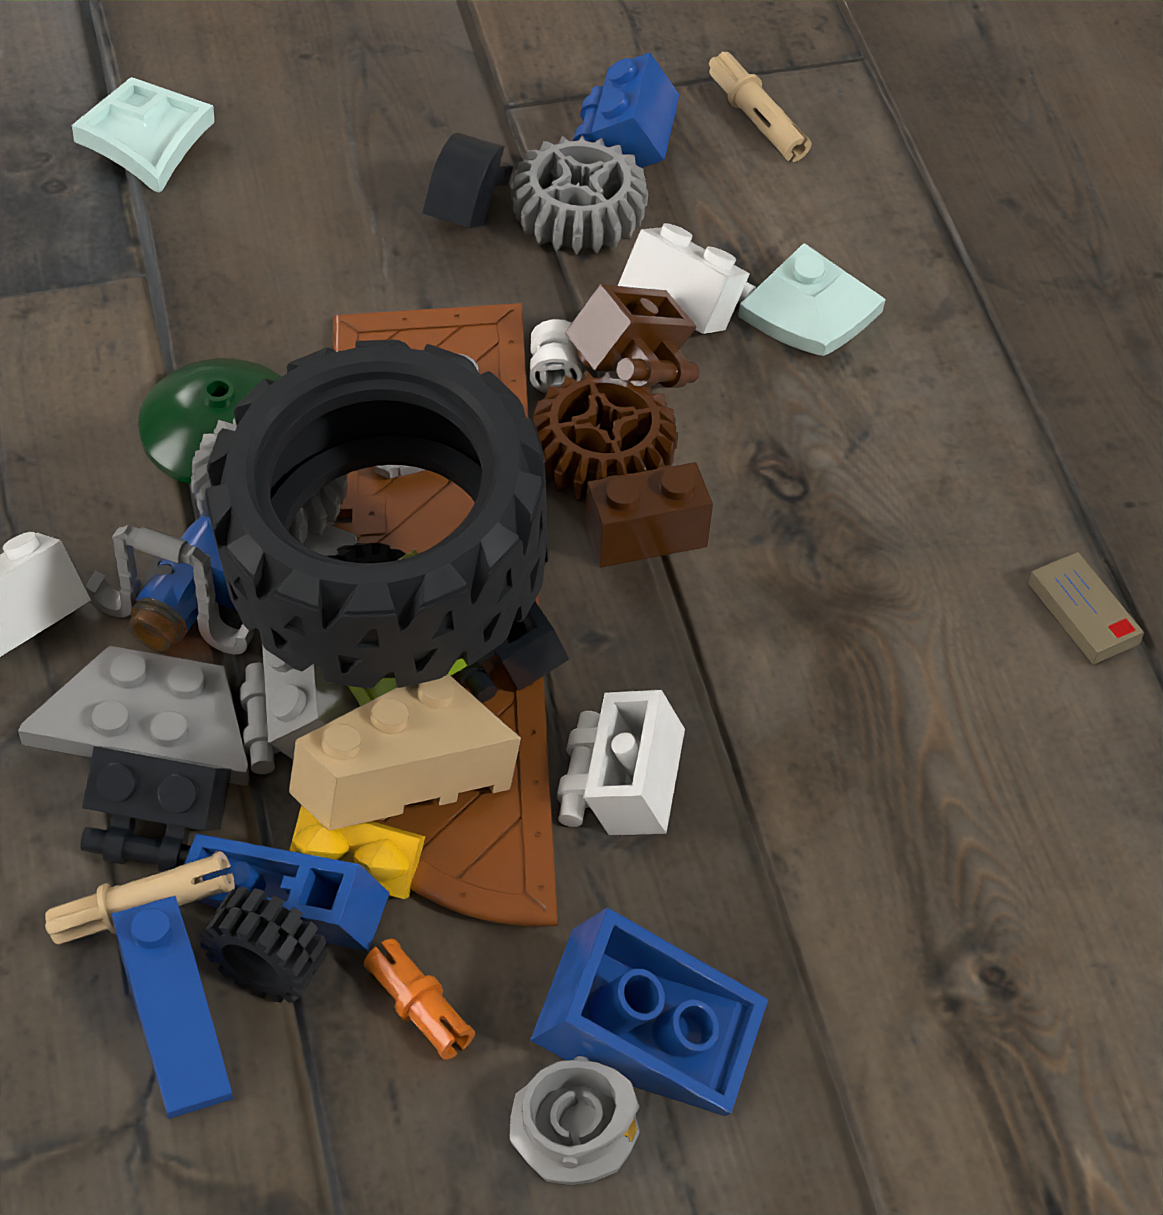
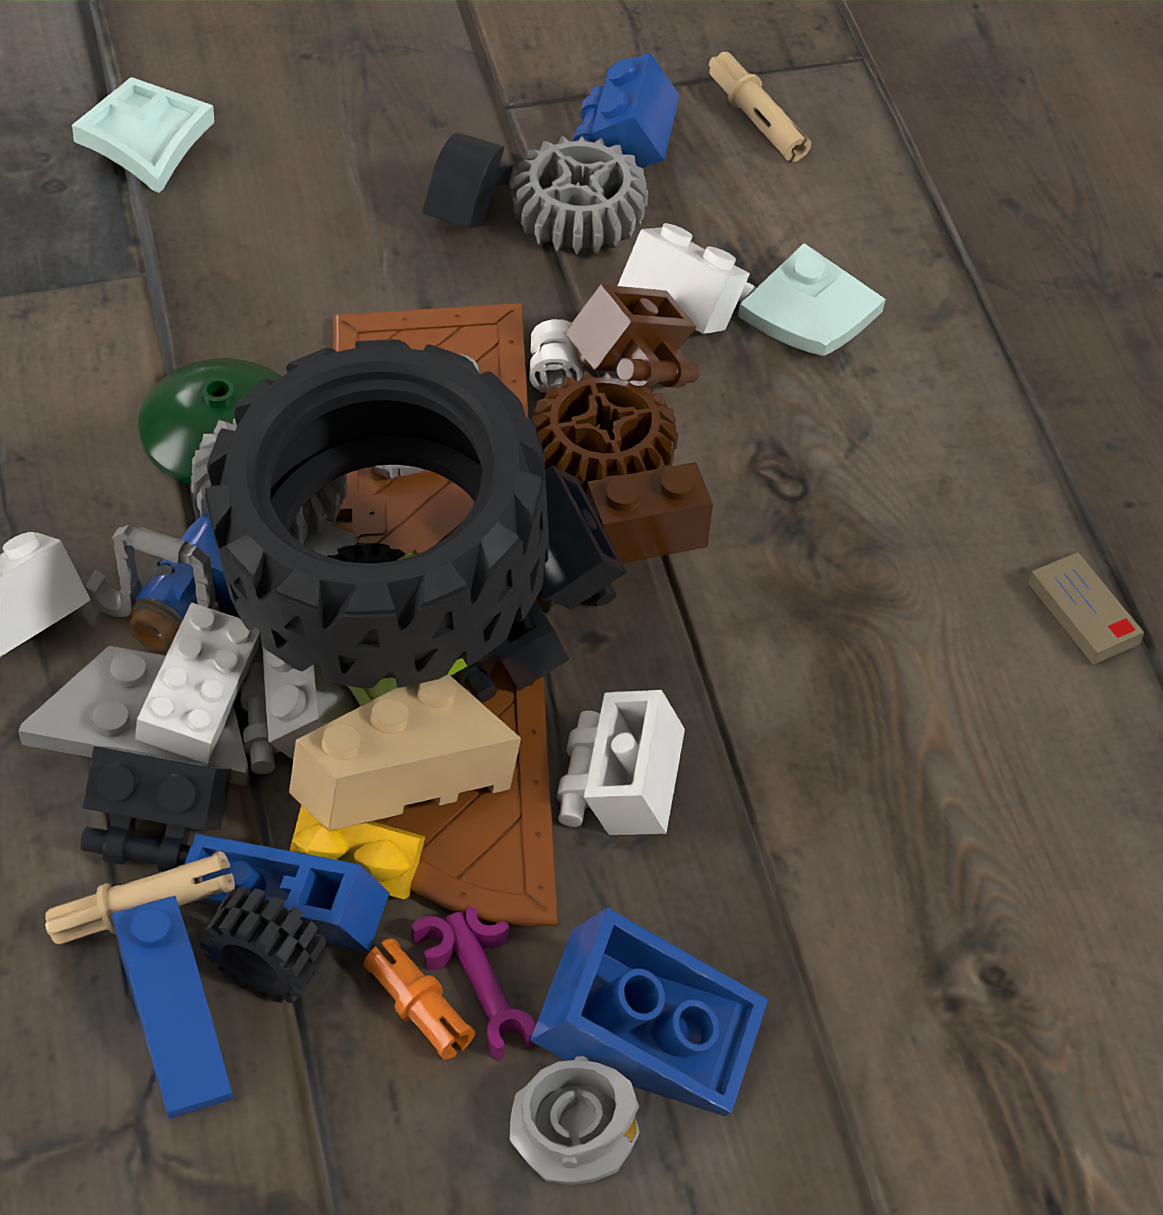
(197, 683): none -> white piece
(467, 938): none -> magenta bar
(580, 551): none -> black brick

